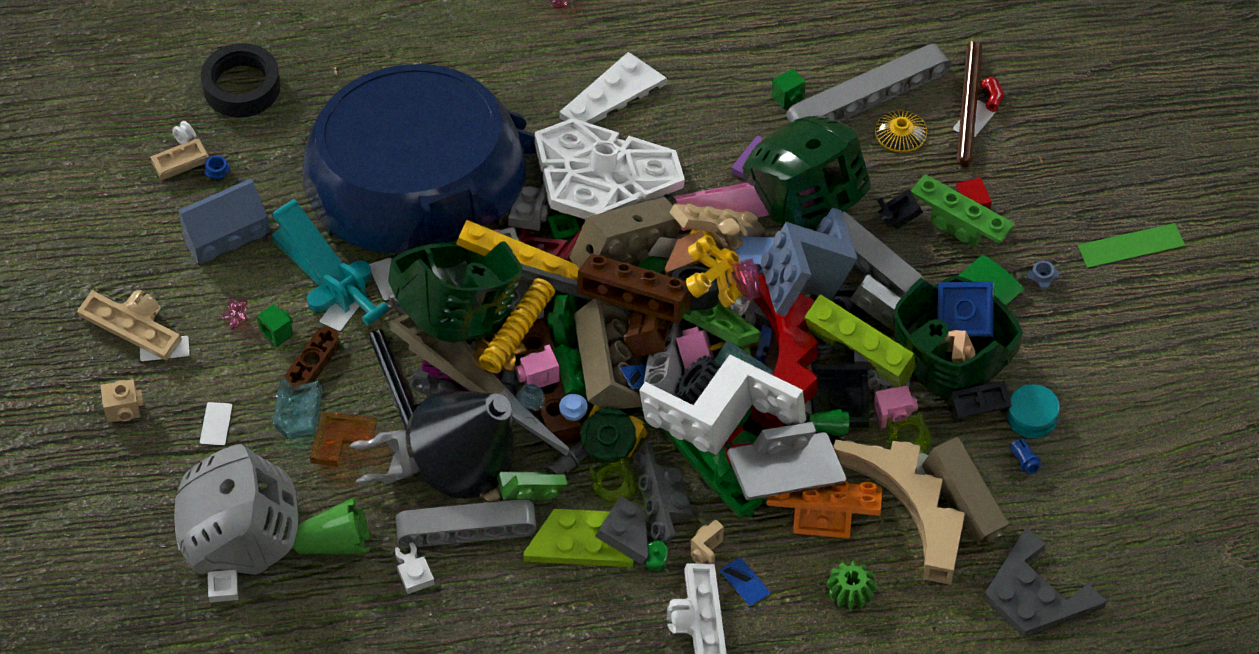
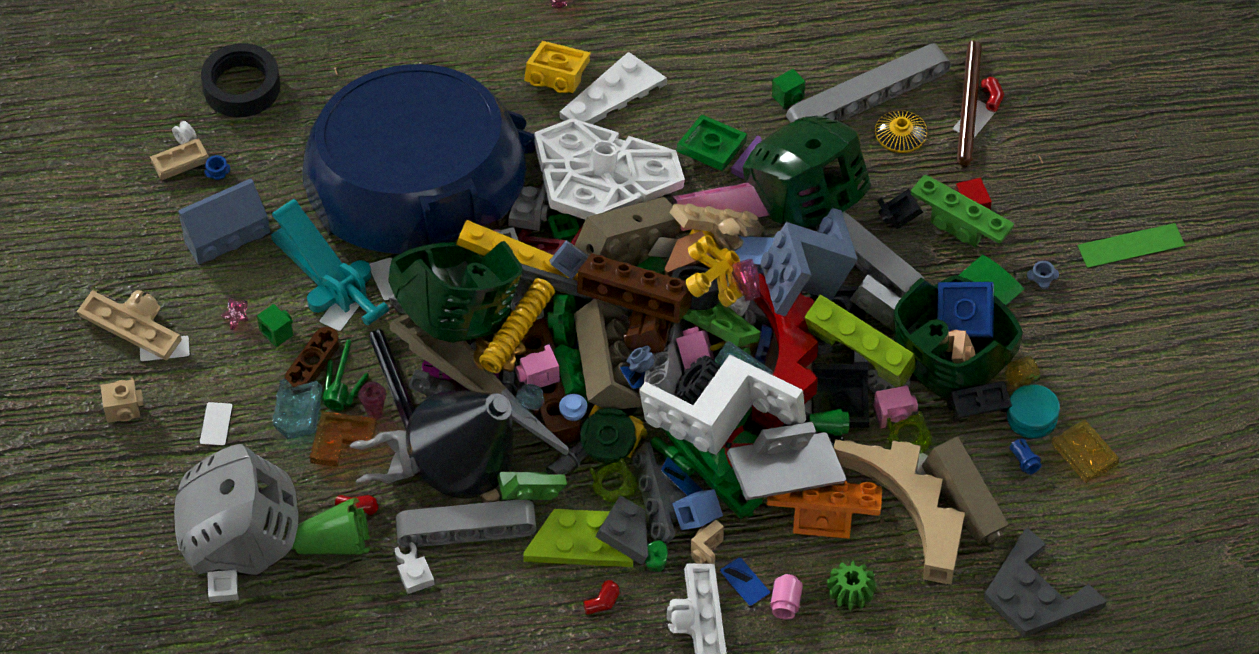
(336, 395): none -> green plant
(366, 502): none -> red arm
(373, 399): none -> clear pink cone
(556, 67): none -> yellow plate
(568, 259): none -> sand blue tile
(605, 599): none -> red arm
(641, 359): none -> sand blue plate
(674, 454): none -> green bar
(679, 477): none -> blue sticker
(697, 509): none -> medium blue brick
(711, 142): none -> green plate
(786, 596): none -> bright pink brick
(1023, 371): none -> clear yellow plate
(1085, 451): none -> clear yellow plate

